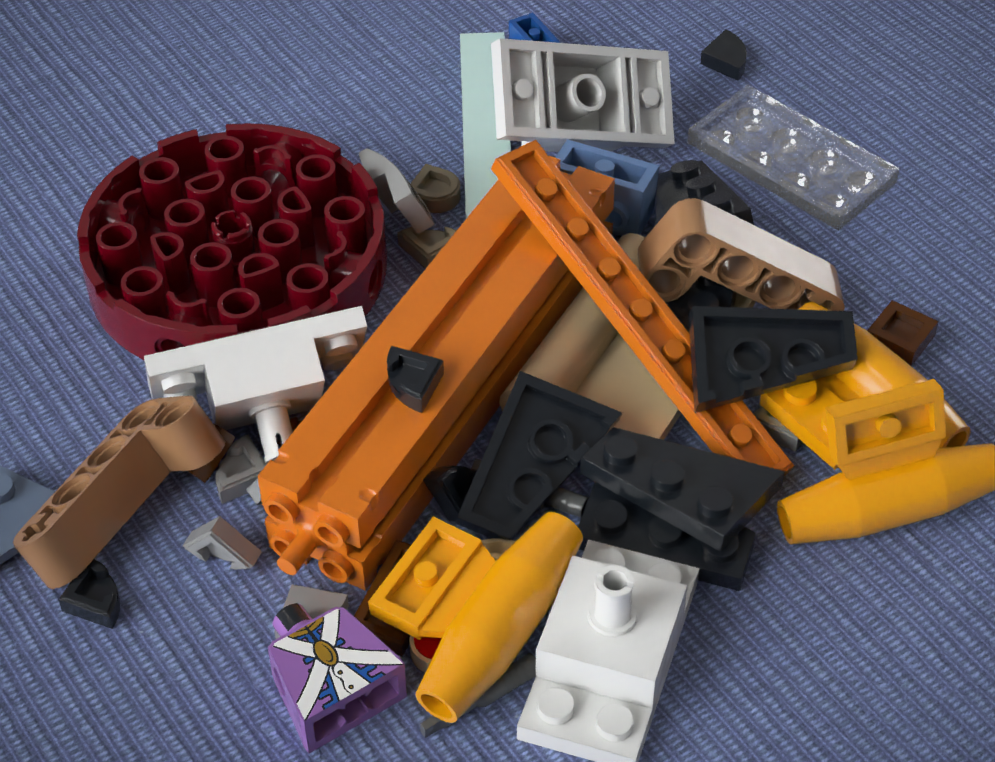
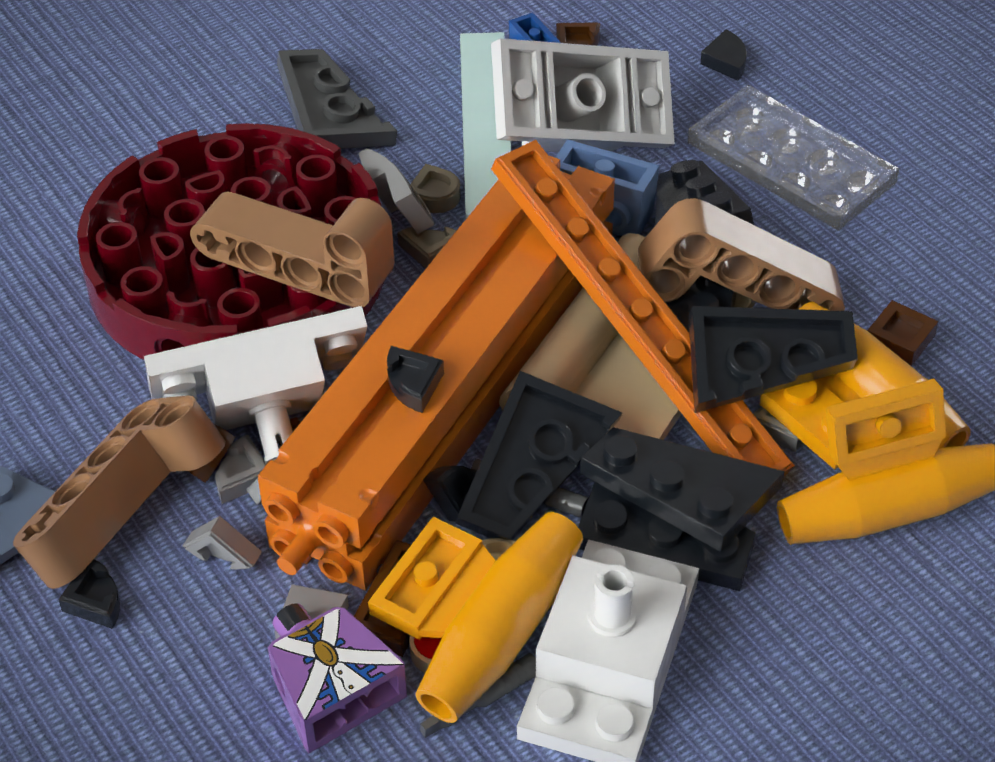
(327, 105): none -> dark grey wing
(332, 261): none -> medium nougat beam
(578, 33): none -> reddish brown tile

